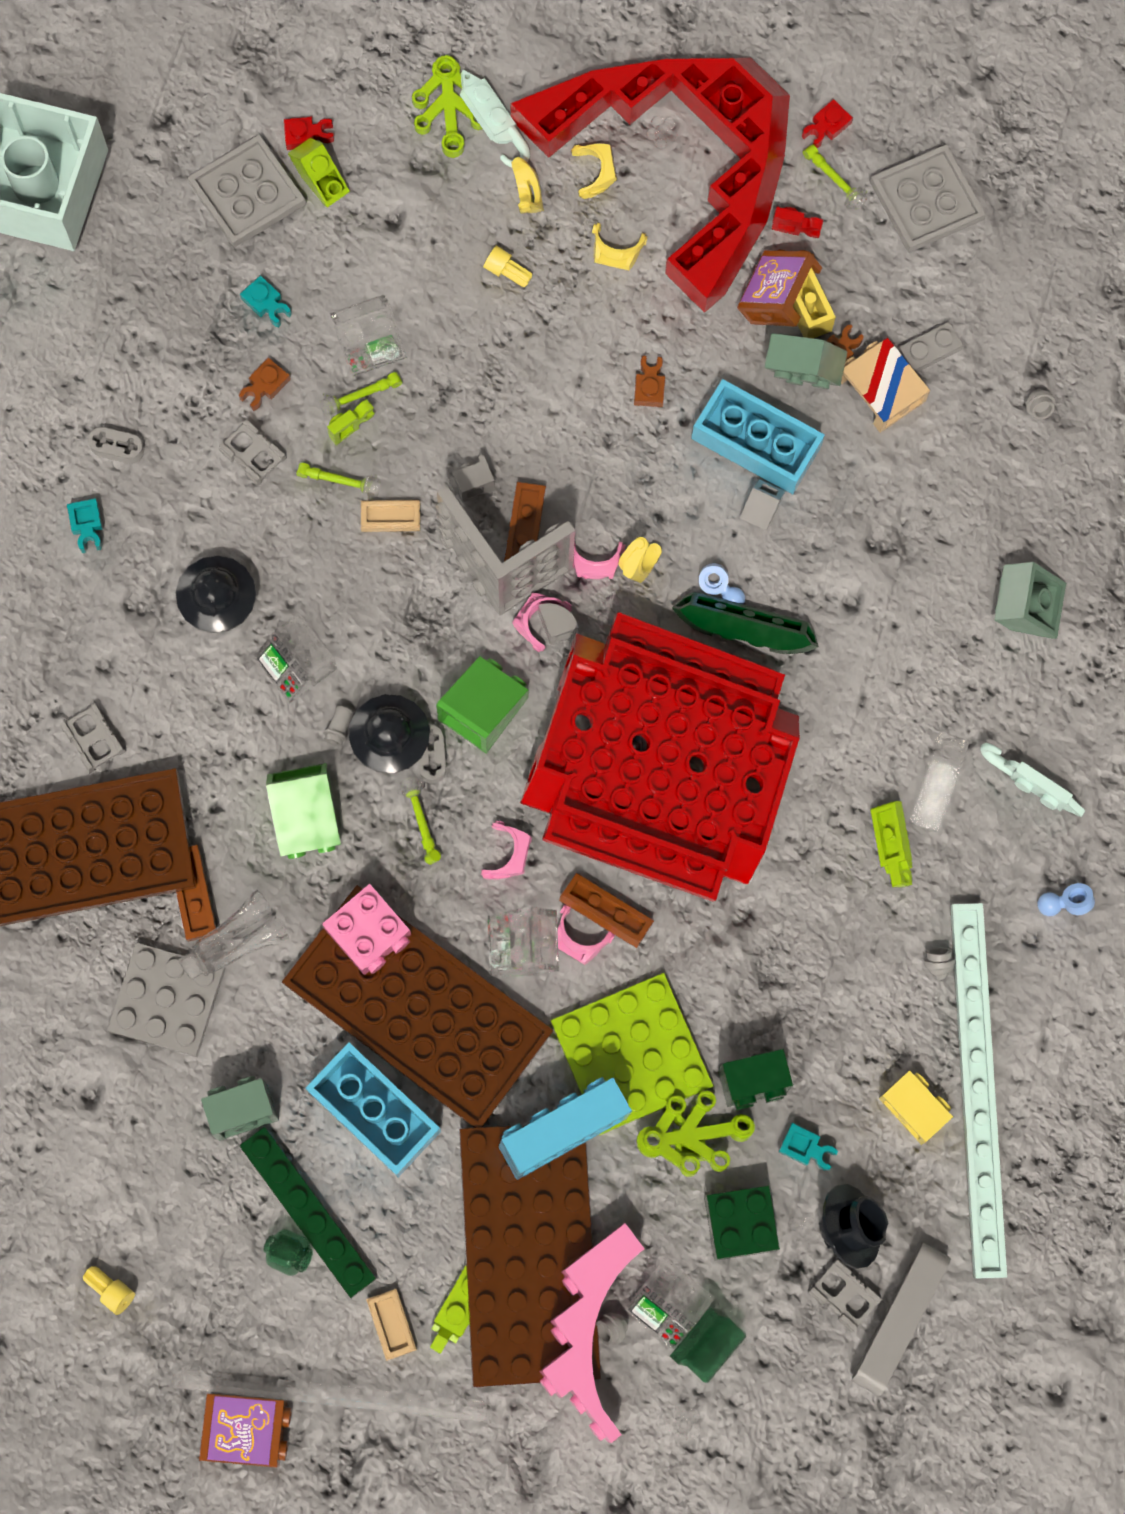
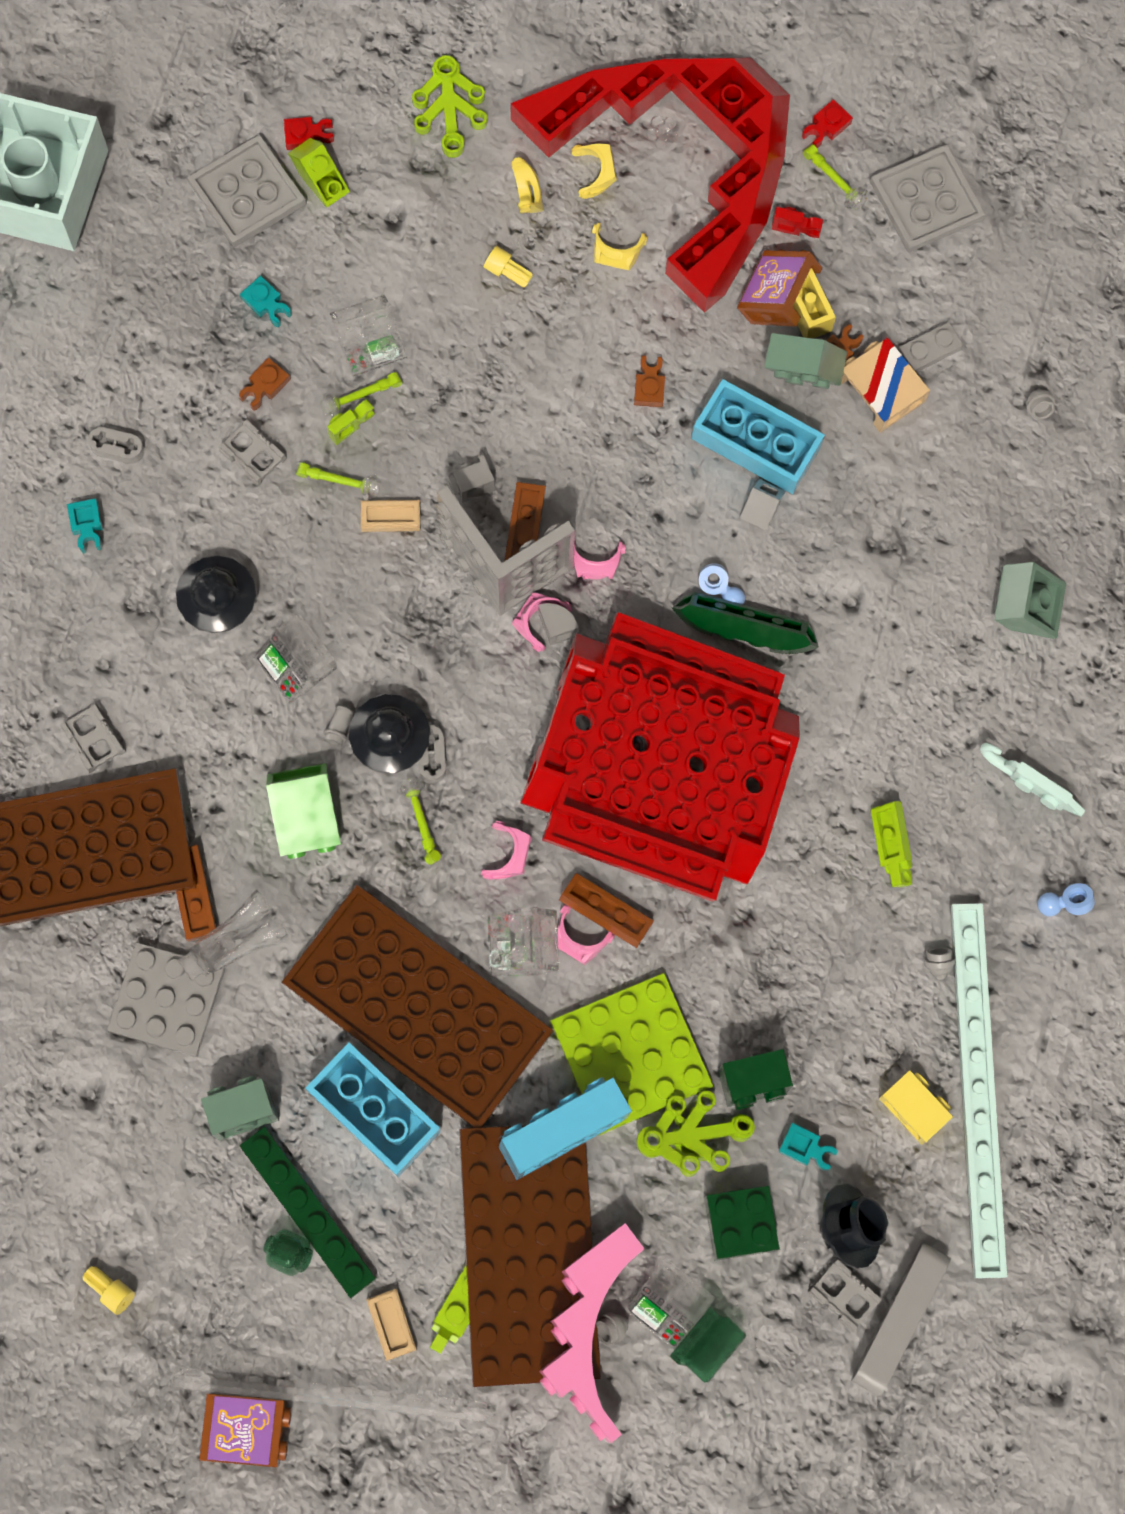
(367, 930): bright pink brick -> none
(482, 703): bright green slope -> none
(492, 114): light aqua plate -> none
(639, 559): light yellow helmet -> none
(939, 781): clear slope -> none

